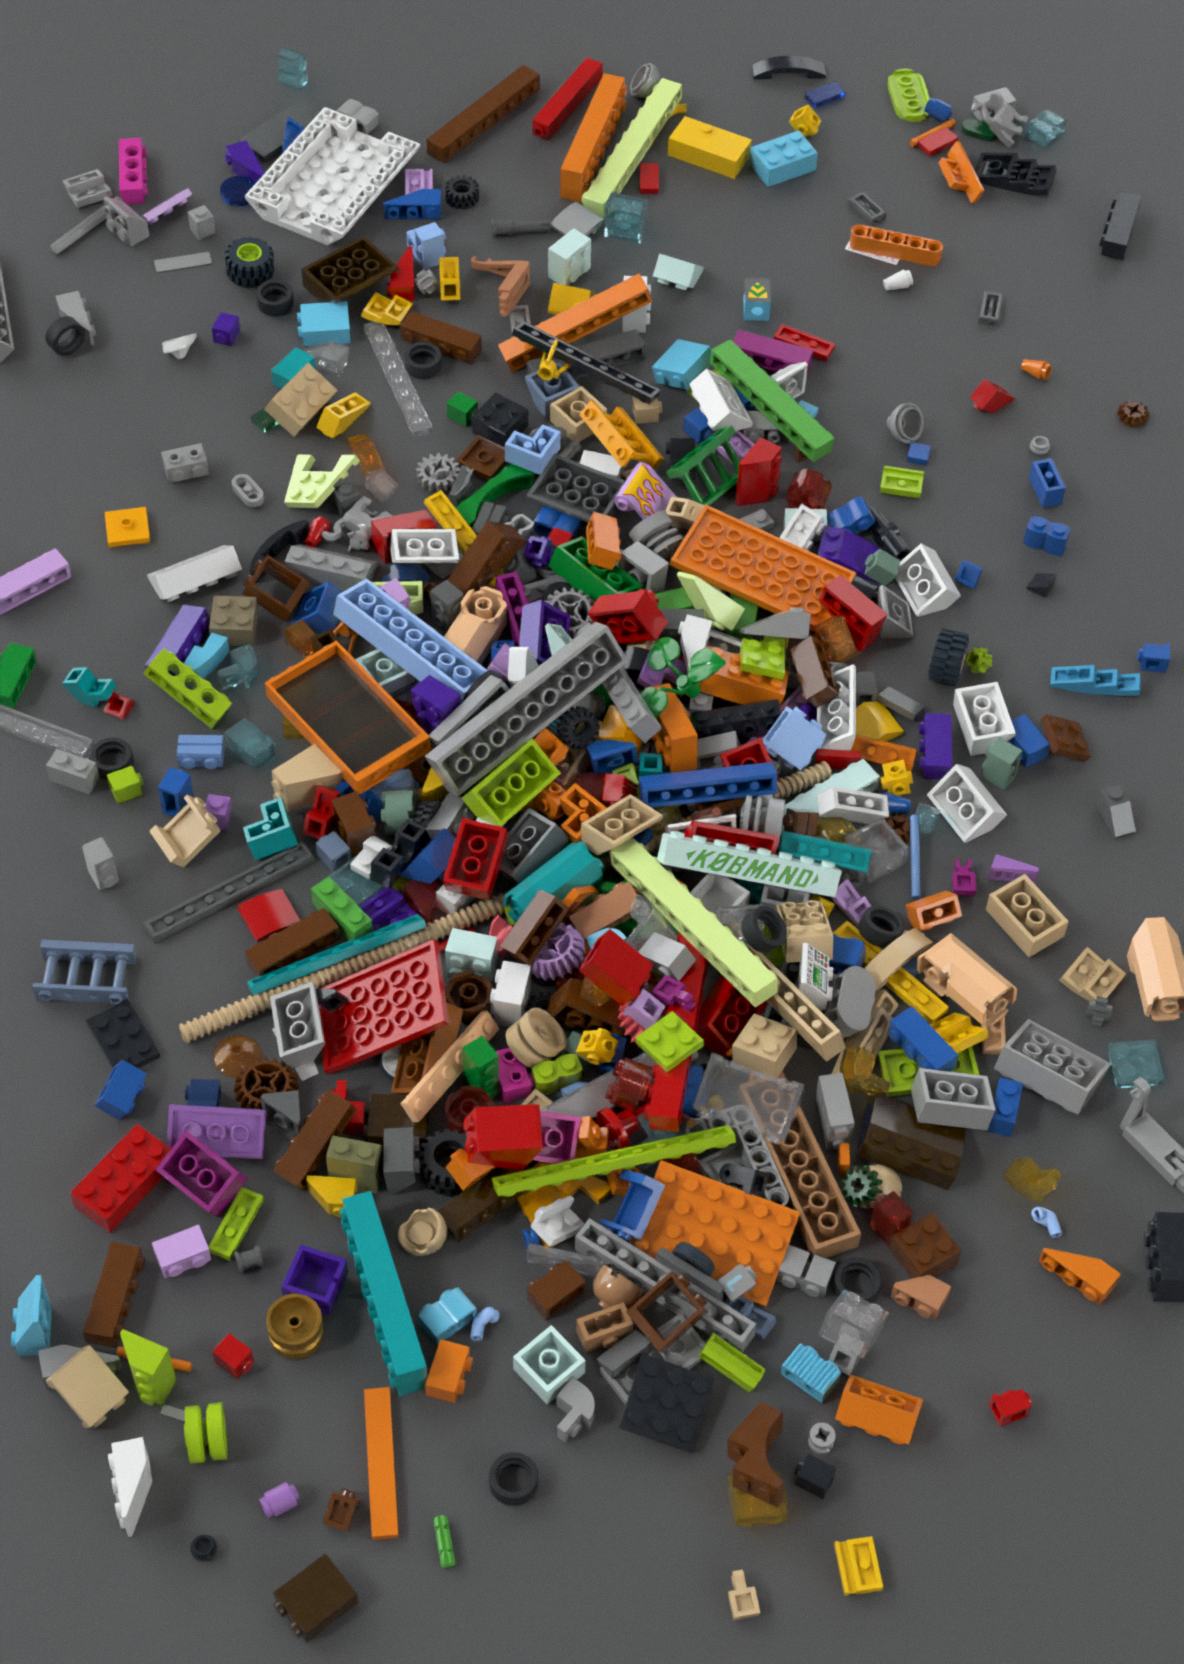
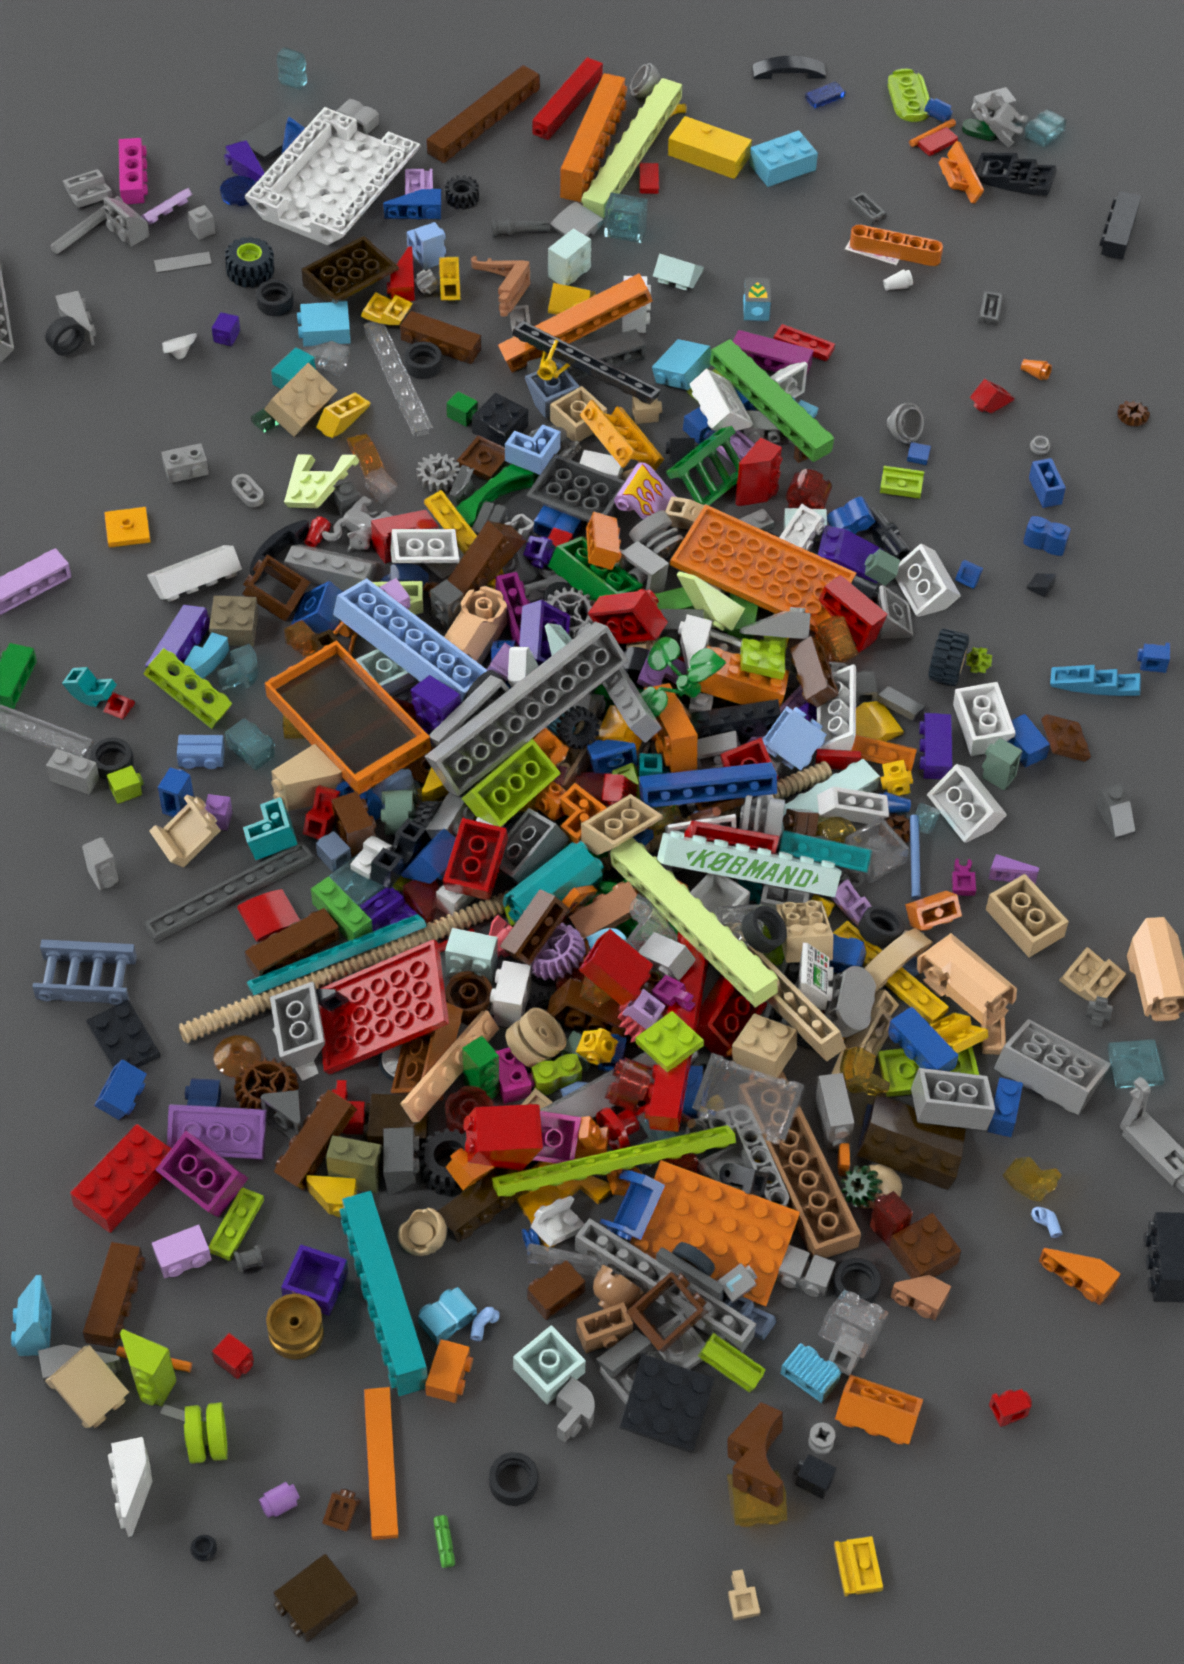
(805, 121): yellow brick -> none

